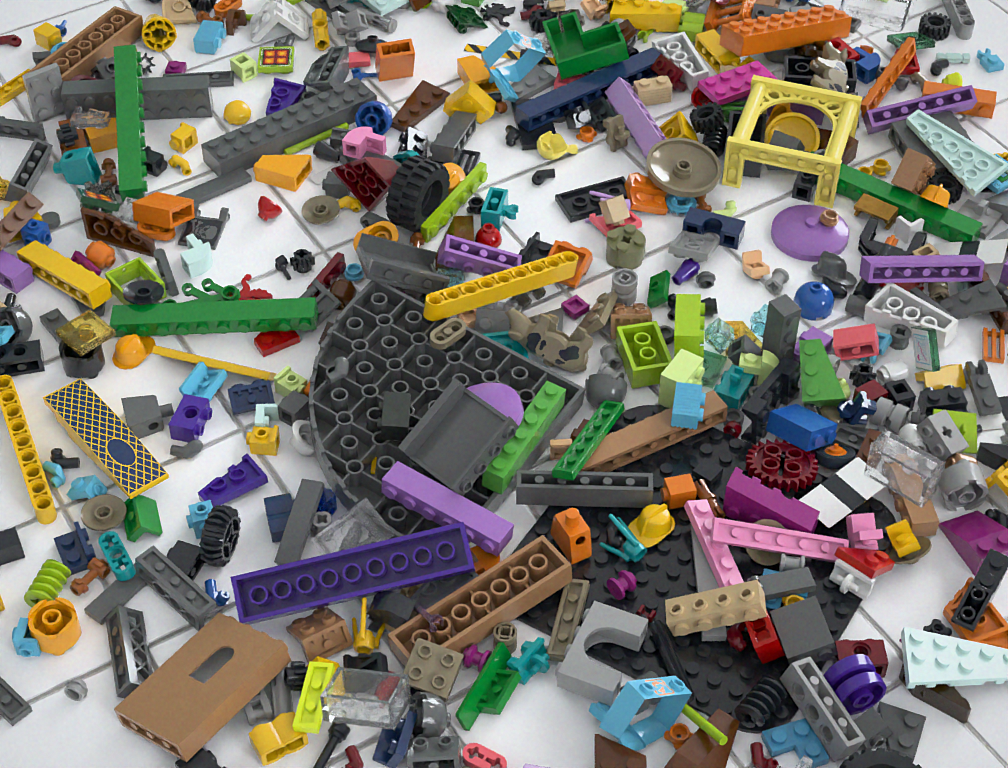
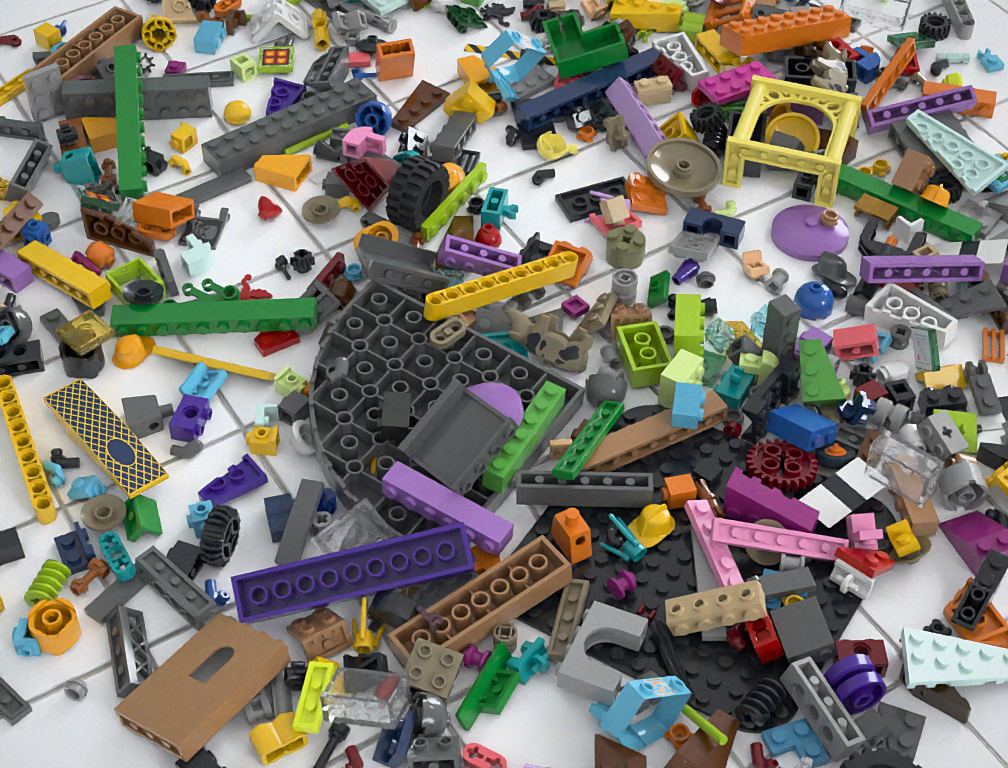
(93, 118): clear wing -> none
(245, 397): dark blue bracket -> none
(673, 201): medium azure gear -> none

